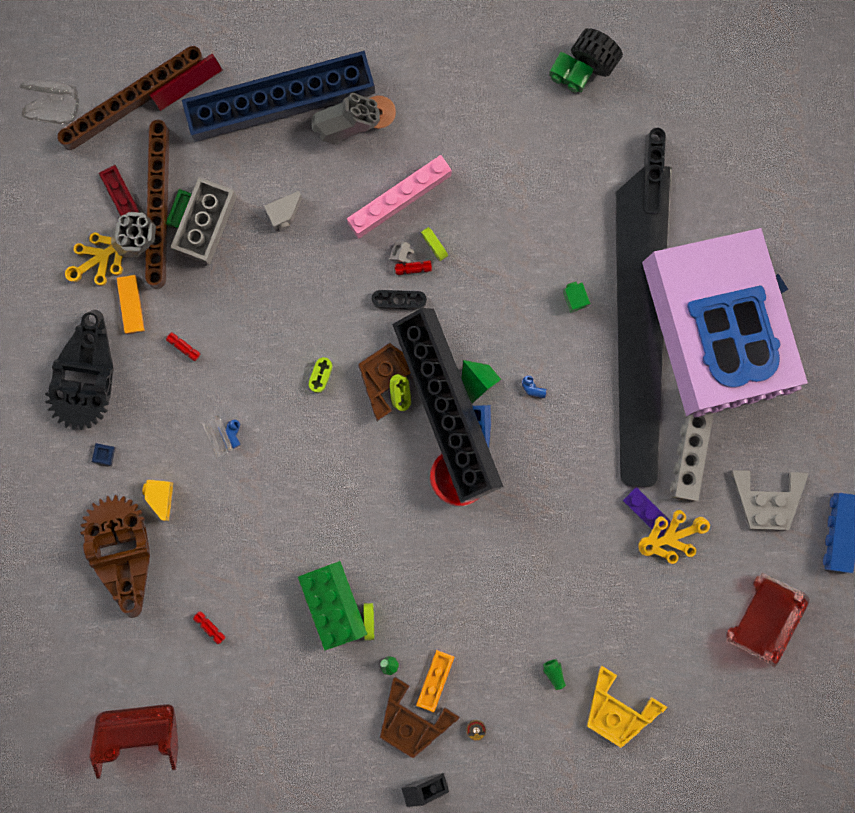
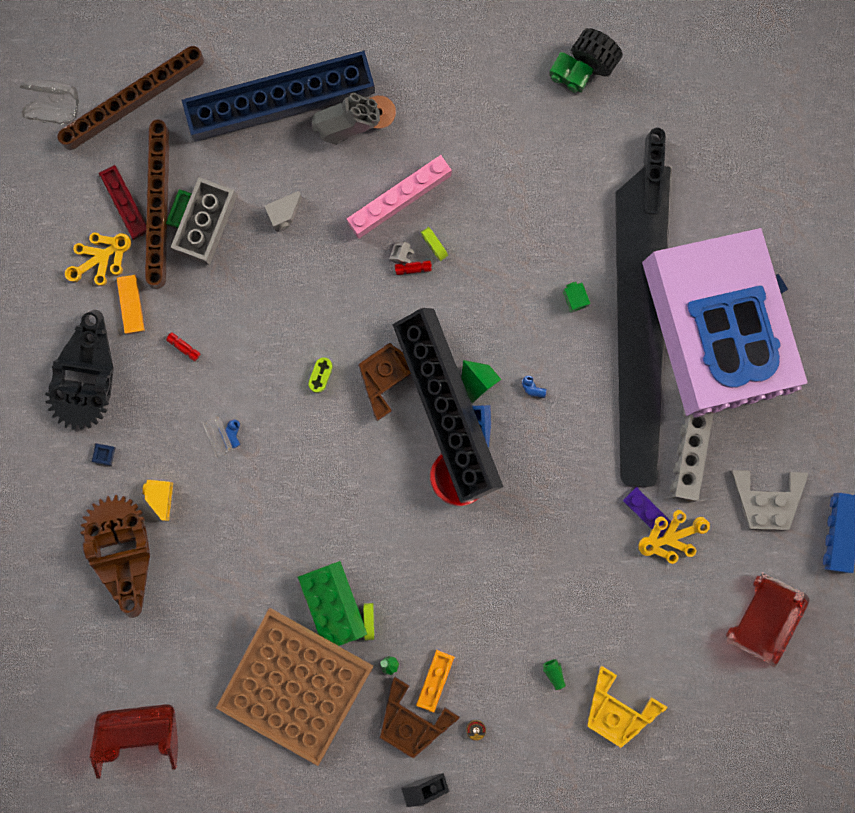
(133, 234): dark grey brick -> none
(186, 82): dark red tile -> none
(209, 627): red axle -> none
(294, 686): none -> medium nougat plate
(384, 293): black beam -> none
(402, 391): lime beam -> none

